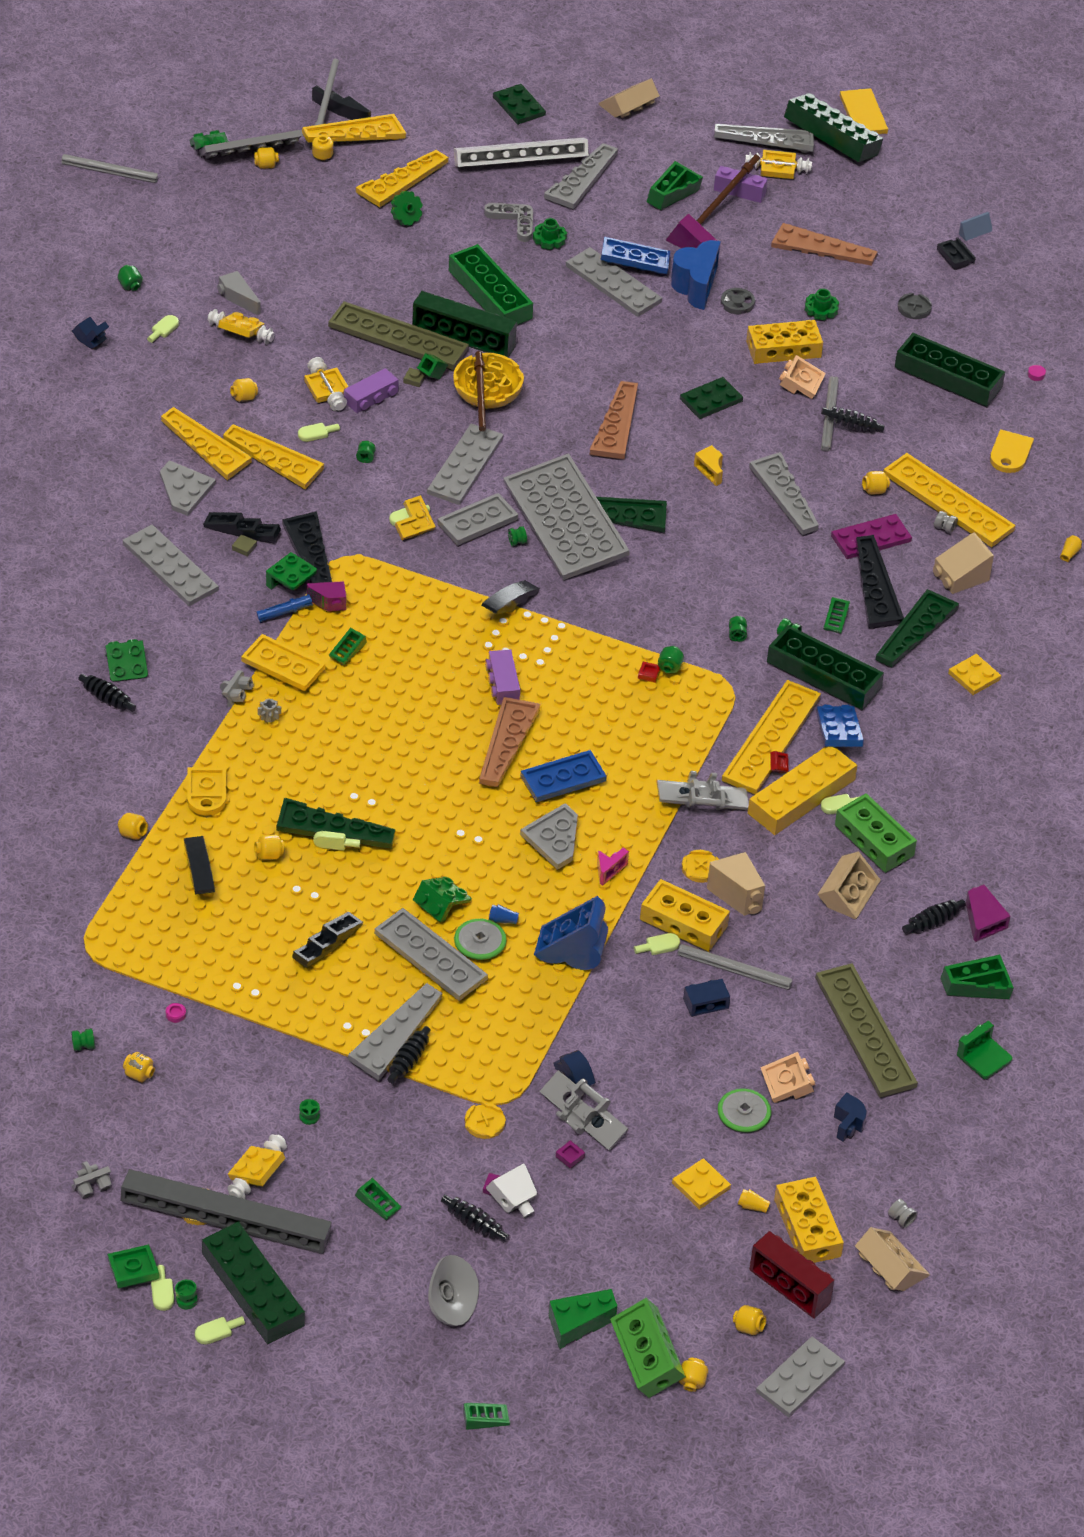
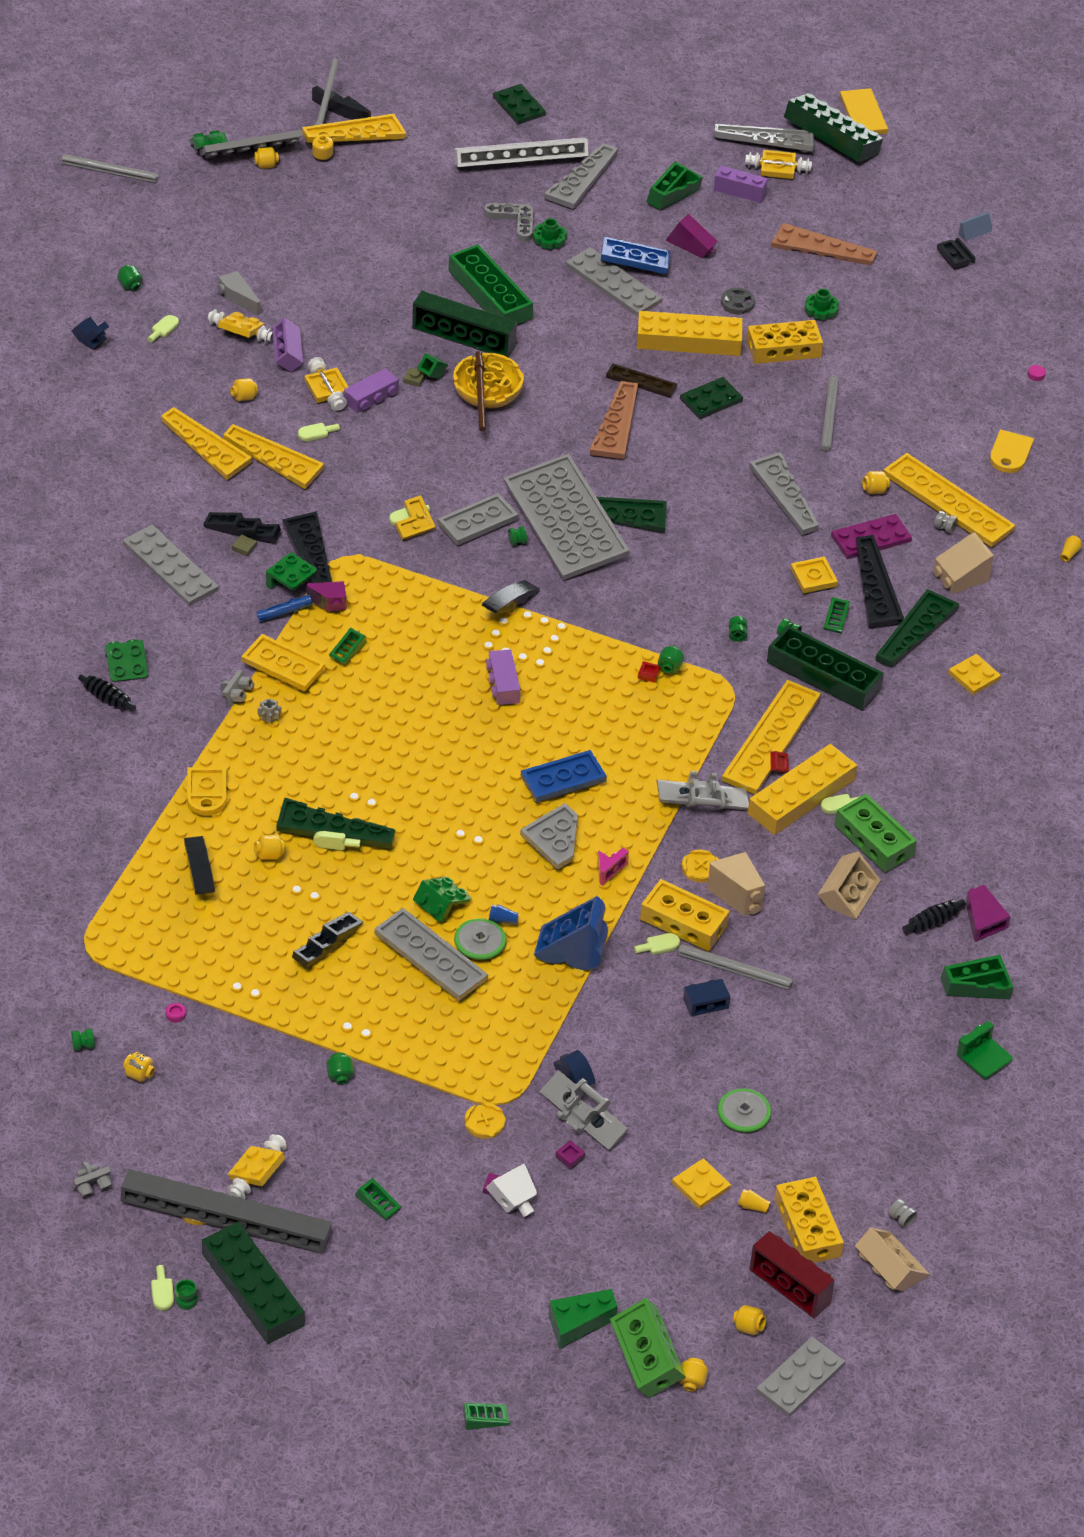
(132, 826): yellow head -> none
(133, 1266): green plate -> none
(185, 486): light grey plate -> none
(216, 1330): yellowish green piece -> none
(287, 345): none -> medium lavender brick
(309, 1111): green wheel -> none
(340, 1068): none -> green head
(365, 452): green wheel -> none
(381, 1046): light grey wing -> none
(384, 189): yellow wing -> none
(397, 334): olive plate -> none
(406, 208): green plant -> none
(408, 1055): black piece -> none
(453, 1290): light grey hat -> none
(465, 464): light grey plate -> none
(475, 1217): black piece -> none
(509, 732): nougat wing -> none
(631, 99): tan slope -> none
(645, 381): none -> dark brown tile
(689, 333): none -> yellow brick
(695, 271): blue brick -> none
(709, 464): yellow arch -> none
(746, 169): reddish brown bar -> none
(788, 1077): light nougat plate -> none
(801, 377): light nougat plate -> none
(814, 574): none -> yellow plate
(839, 726): blue plate -> none
(851, 1114): dark blue brick -> none
(852, 419): black piece -> none
(866, 1030): olive plate -> none
(914, 306): dark grey tile -> none
(949, 369): dark green brick -> none

